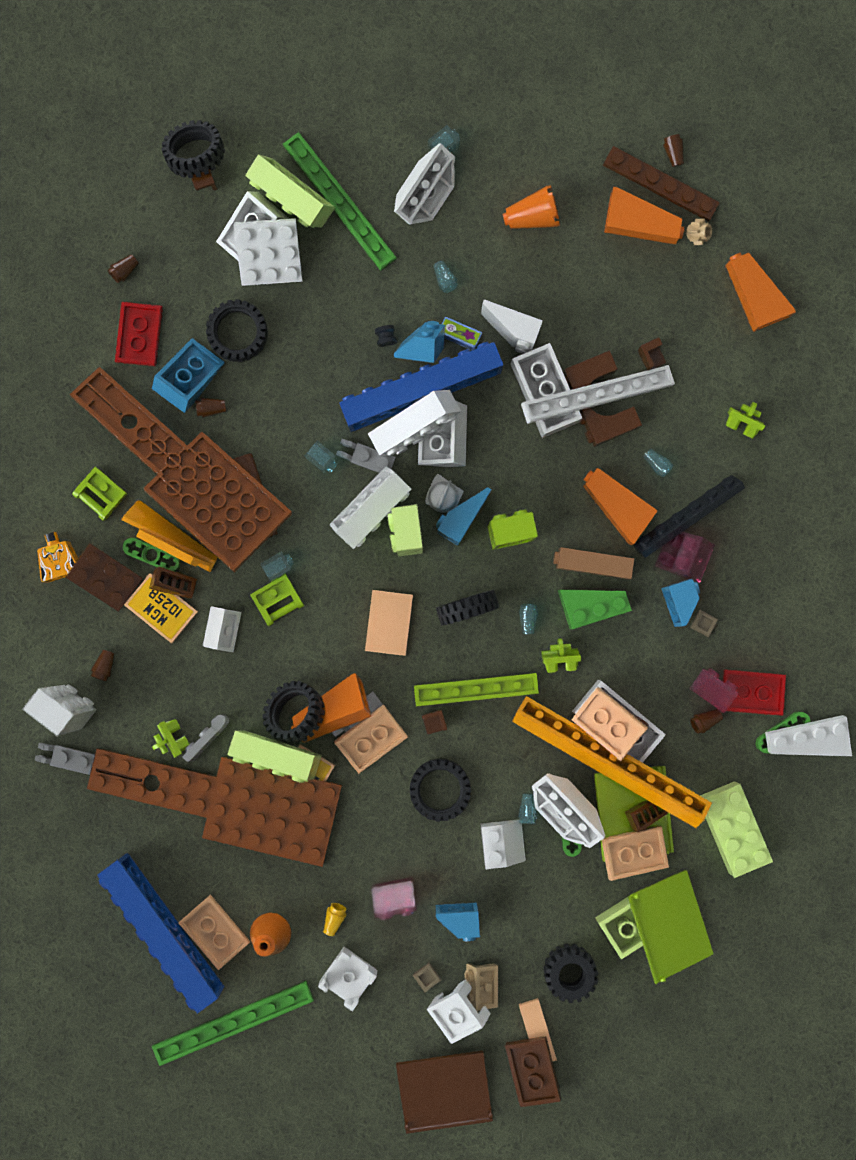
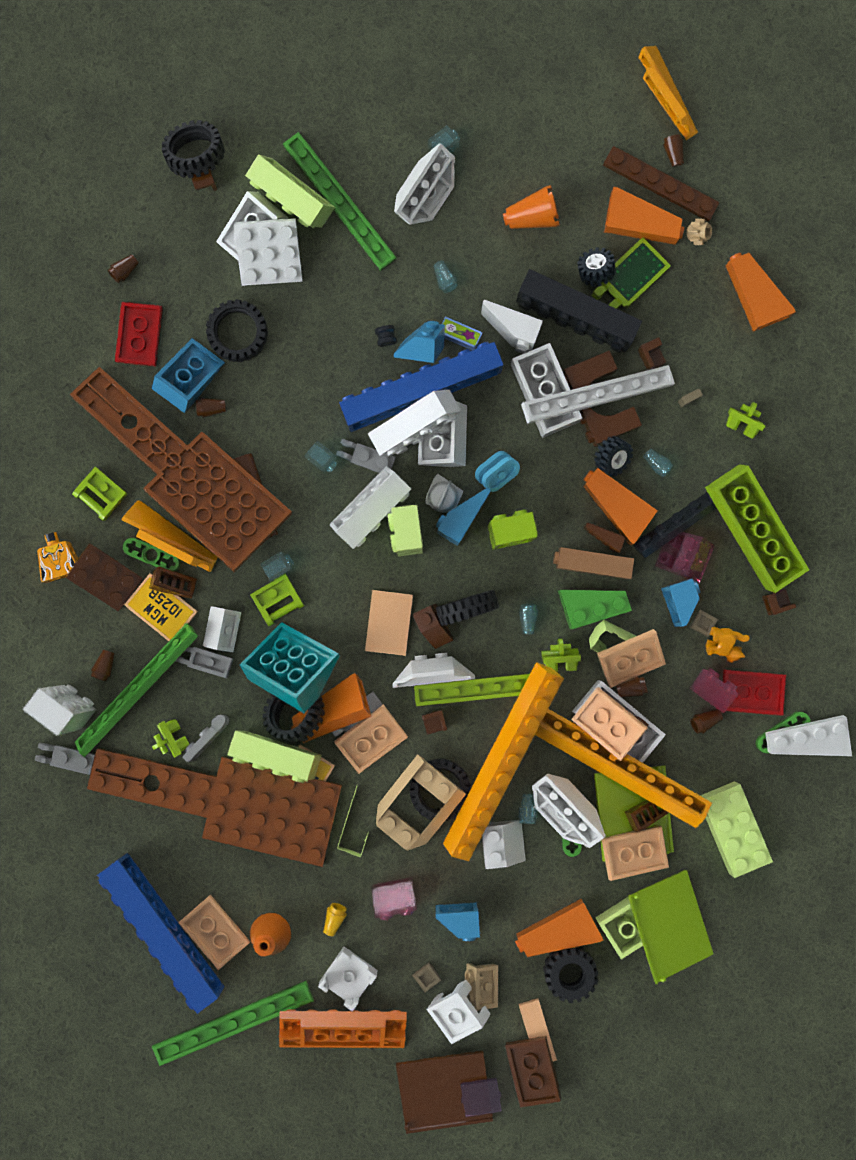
(135, 689): none -> bright green tile
(207, 662): none -> light grey hinge
(290, 666): none -> teal slope
(342, 1029): none -> orange slope
(347, 850): none -> yellowish green piece
(431, 627): none -> reddish brown slope
(432, 670): none -> white wedge
(436, 784): none -> tan wedge
(481, 1097): none -> clear purple piece
(497, 471): none -> medium azure brick
(502, 761): none -> light orange brick
(559, 931): none -> orange slope
(578, 311): none -> black brick
(596, 267): none -> black wheel
(604, 626): none -> yellowish green piece
(608, 538): none -> reddish brown slope
(613, 456): none -> black wheel
(631, 658): none -> light nougat tile
(632, 687): none -> reddish brown cone
(633, 275): none -> tile
(665, 90): none -> light orange wedge
(689, 398): none -> dark tan tile
(724, 642): none -> light orange animal
(757, 528): none -> lime brick
(777, 602): none -> reddish brown panel

